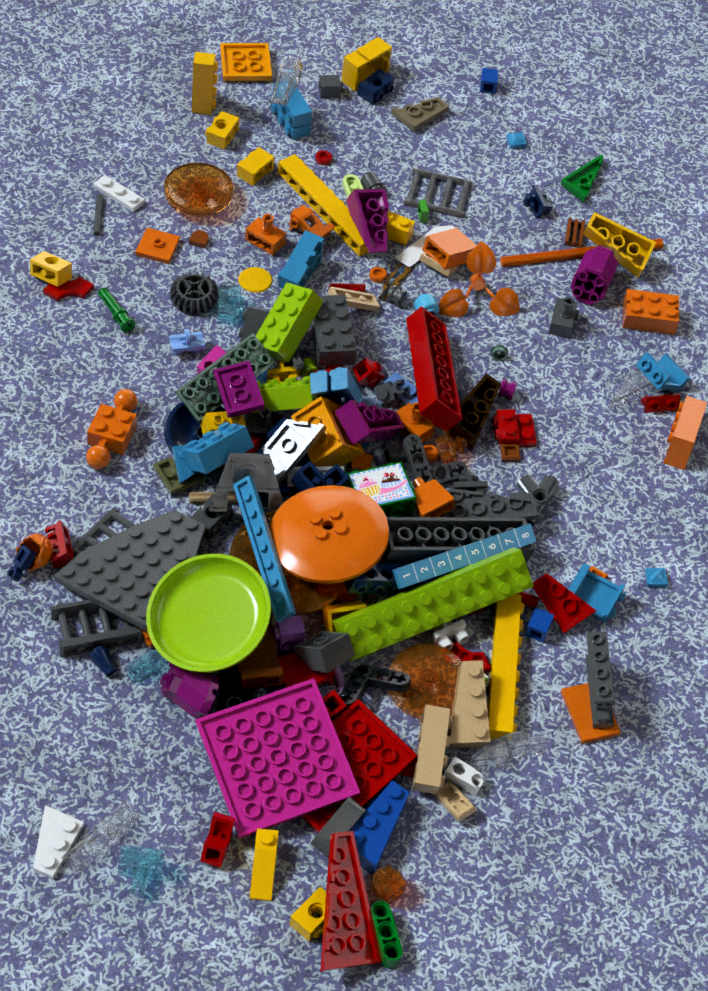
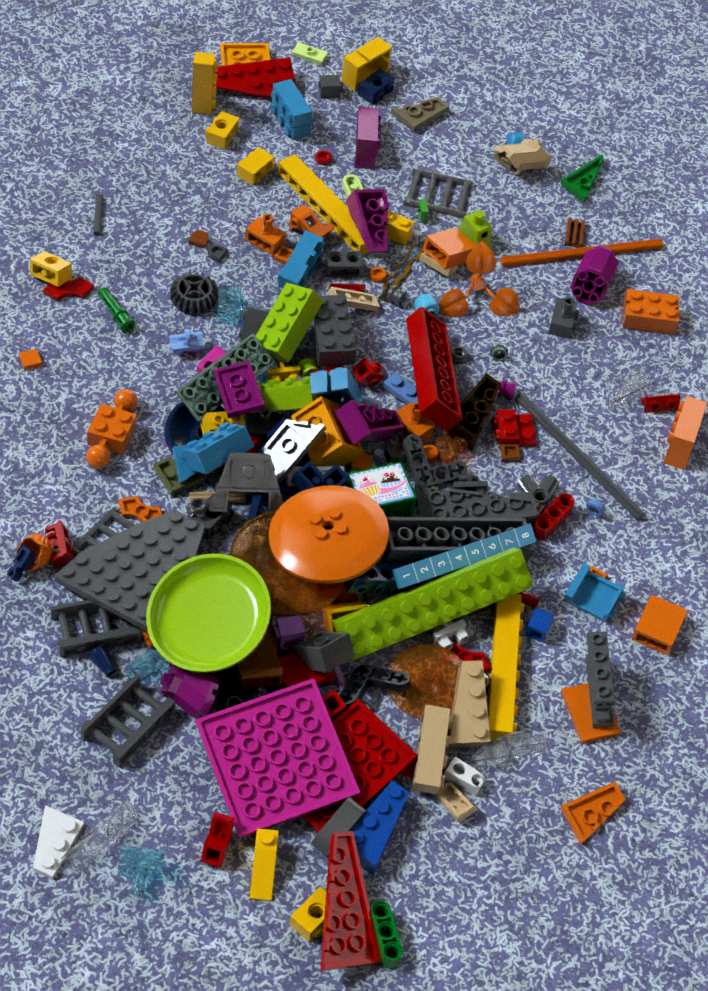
(30, 359): none -> orange tile
(118, 193): white plate -> none
(134, 508): none -> orange tile
(137, 737): none -> dark grey fence
(157, 245): orange plate -> none
(198, 189): clear orange dish -> none
(198, 503): none -> flat silver plate
(217, 252): none -> dark grey tile
(254, 77): none -> red wing
(255, 279): yellow piece -> none
(264, 549): dark azure plate -> none
(283, 254): none -> orange tile
(286, 80): clear slope -> none
(297, 361): dark grey axle -> none
(309, 53): none -> yellowish green plate
(344, 264): none -> dark grey brick
(367, 137): none -> magenta wedge
(371, 181): dark grey brick -> none
(388, 390): dark grey plate -> none
(388, 884): clear orange brick -> none
(413, 252): white sticker -> none
(432, 498): orange torso -> none
(459, 351): none -> flat silver plate
(476, 228): none -> lime torso
(488, 80): blue brick -> none
(522, 156): none -> tan brick
(537, 202): dark blue hips -> none
(553, 516): none -> red beam
(561, 602): red wing -> none
(580, 456): none -> dark grey axle
(592, 809): none -> orange wing
(596, 507): none -> medium blue tile
(629, 246): yellow wedge -> none
(656, 578): dark azure tile -> none
(659, 624): none -> orange brick
(663, 374): dark azure panel -> none

